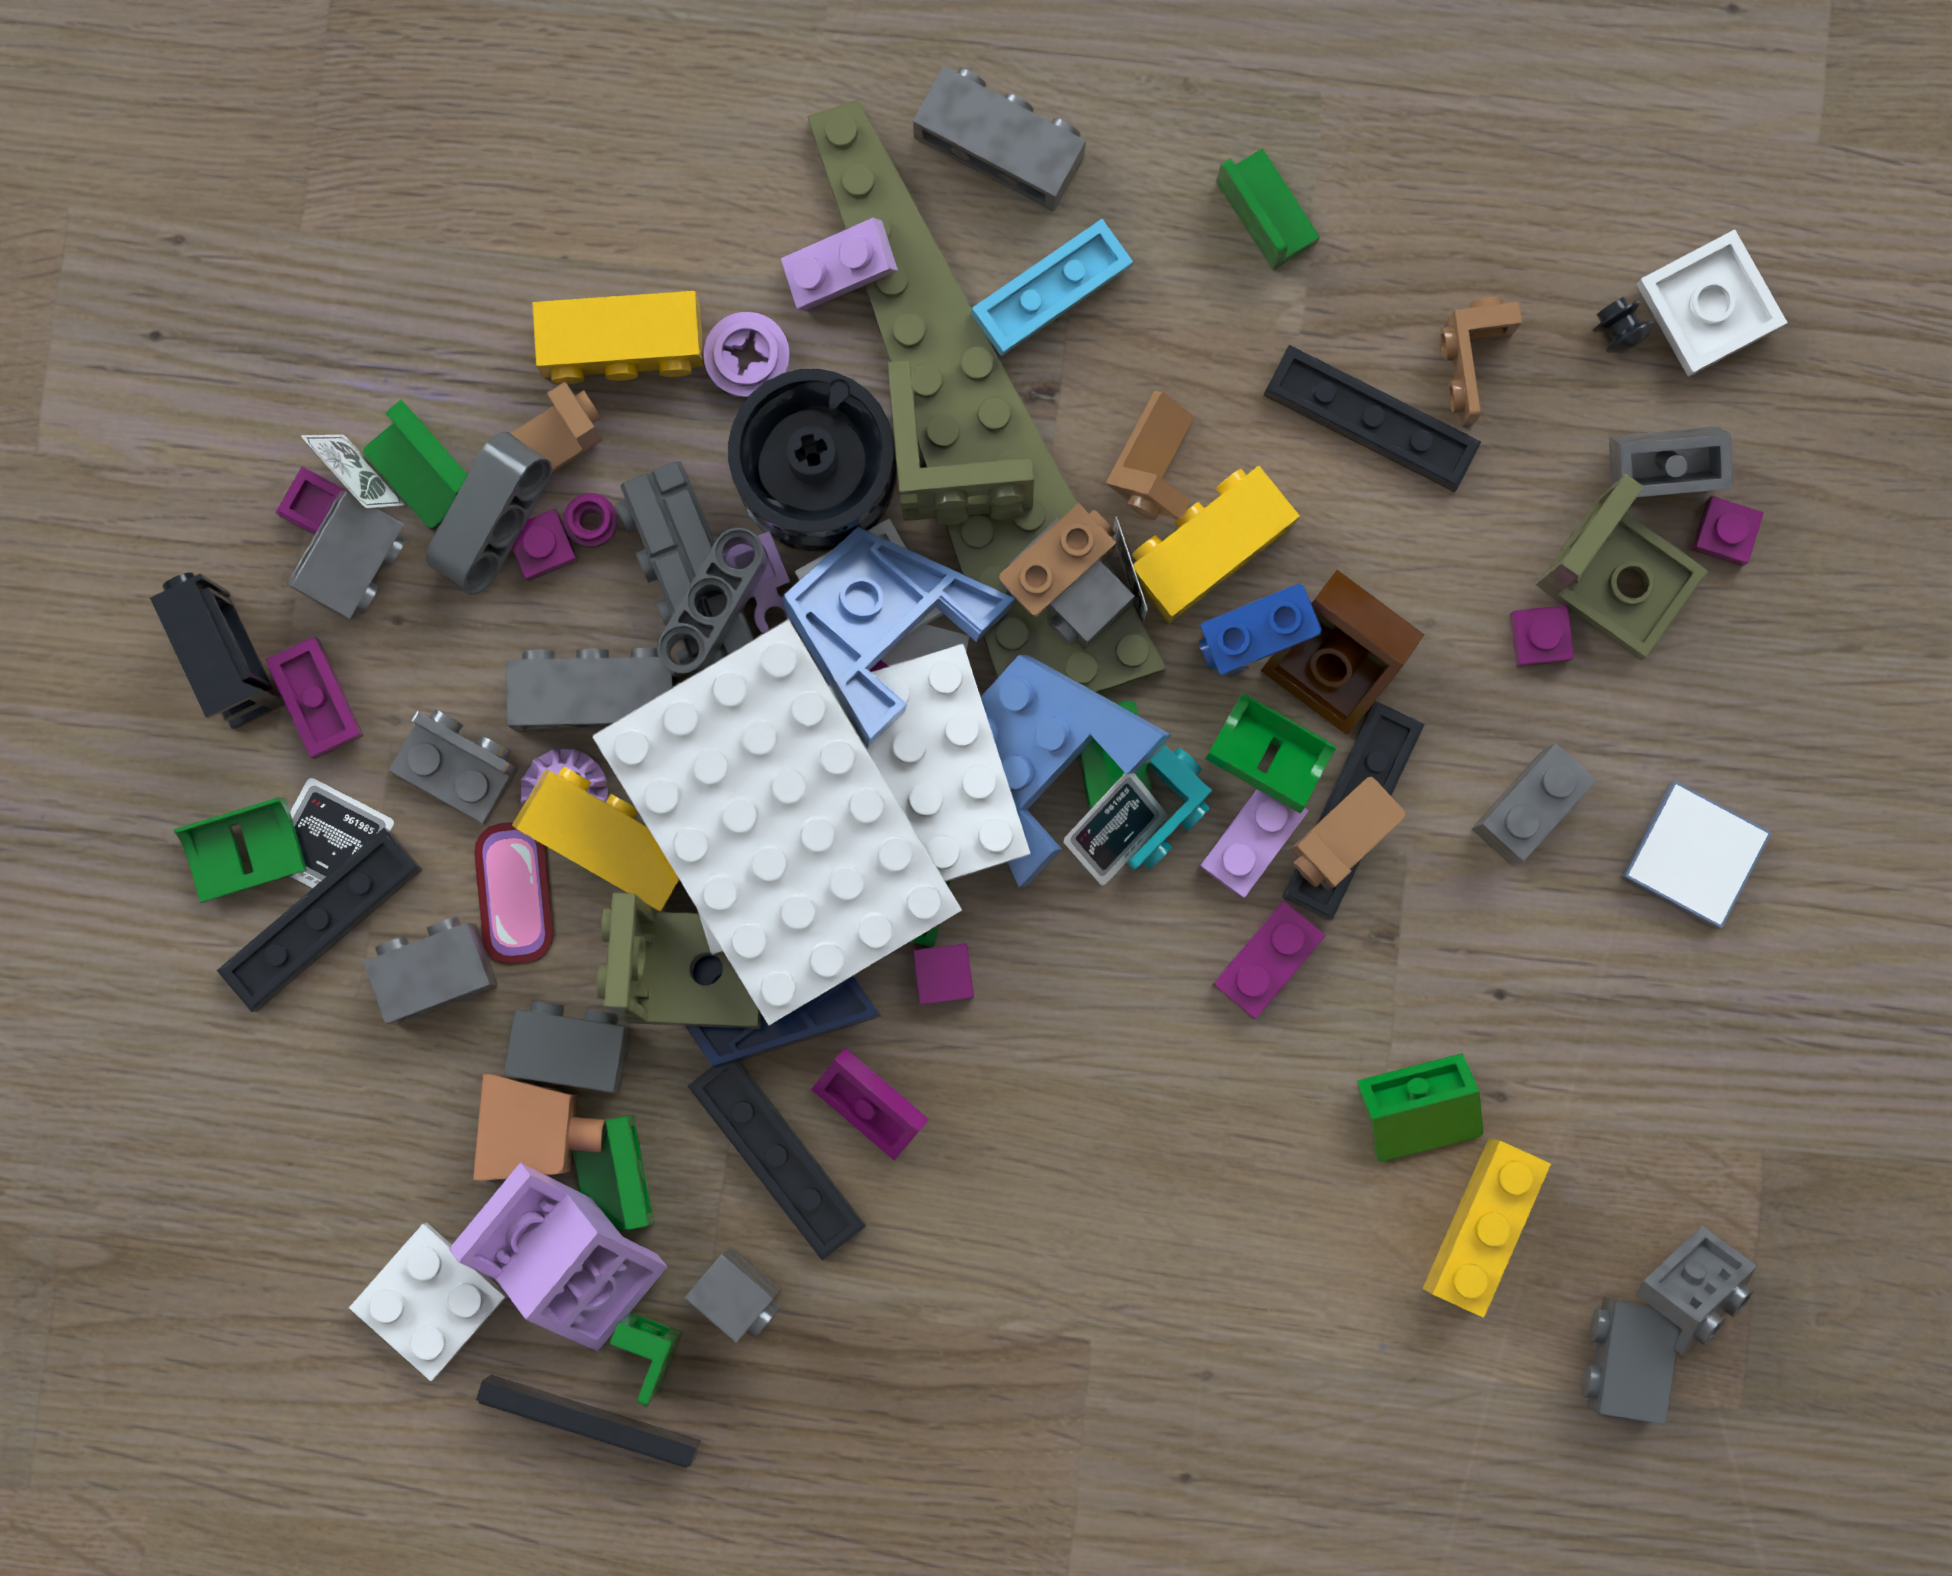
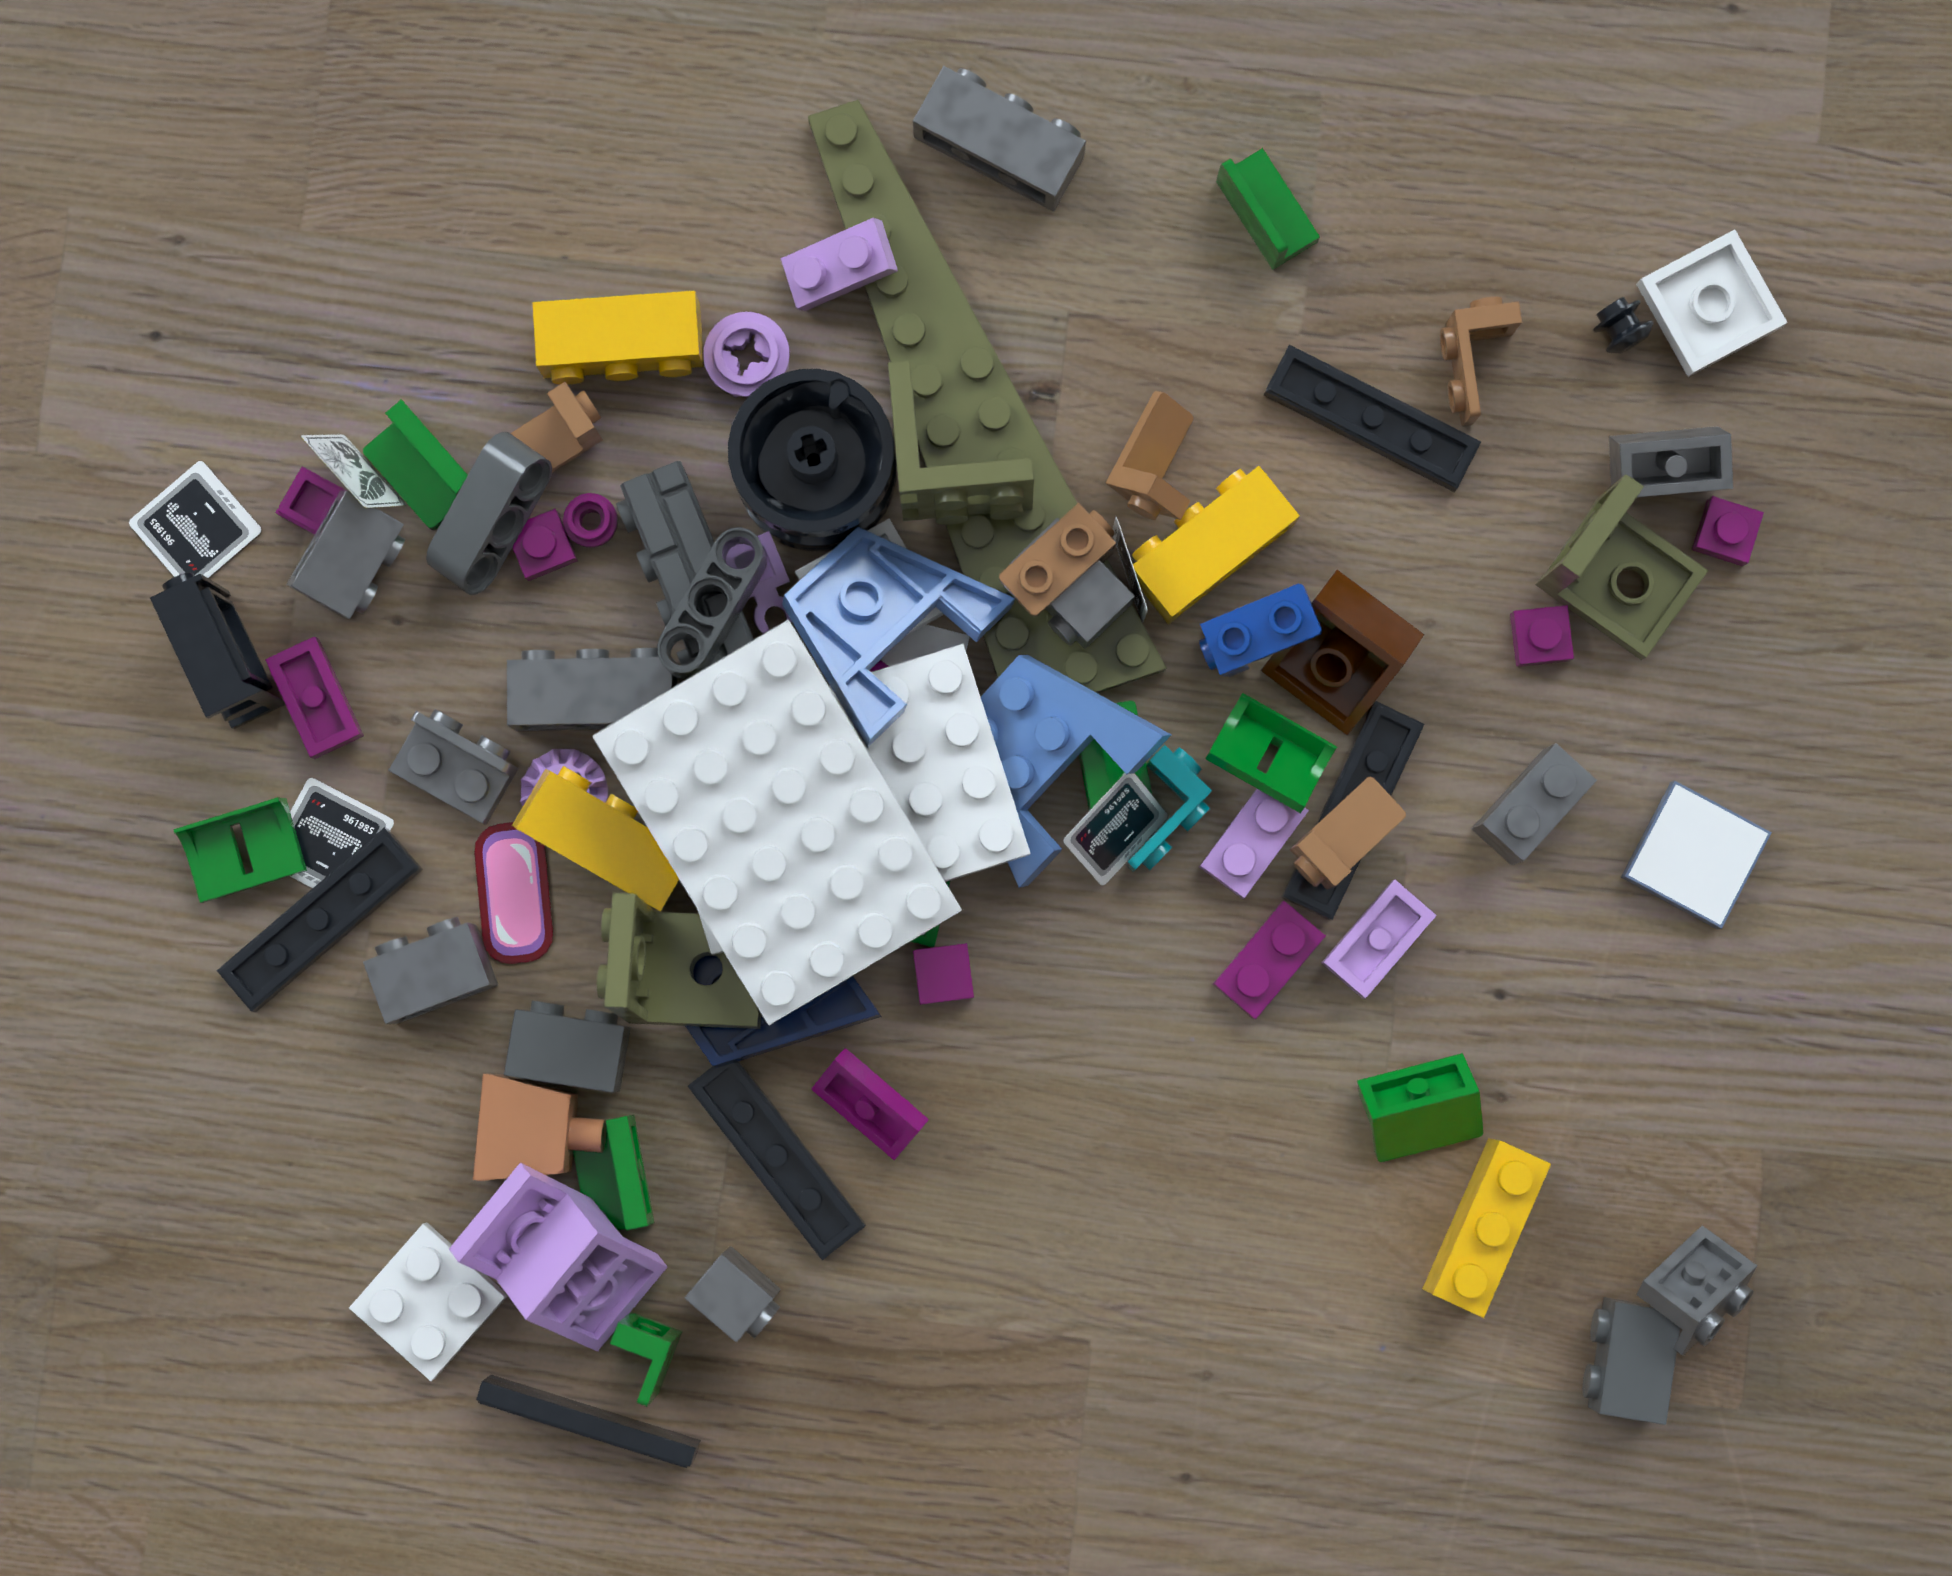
(195, 524): none -> sticker
(1051, 287): medium azure plate -> none
(1378, 939): none -> lavender plate

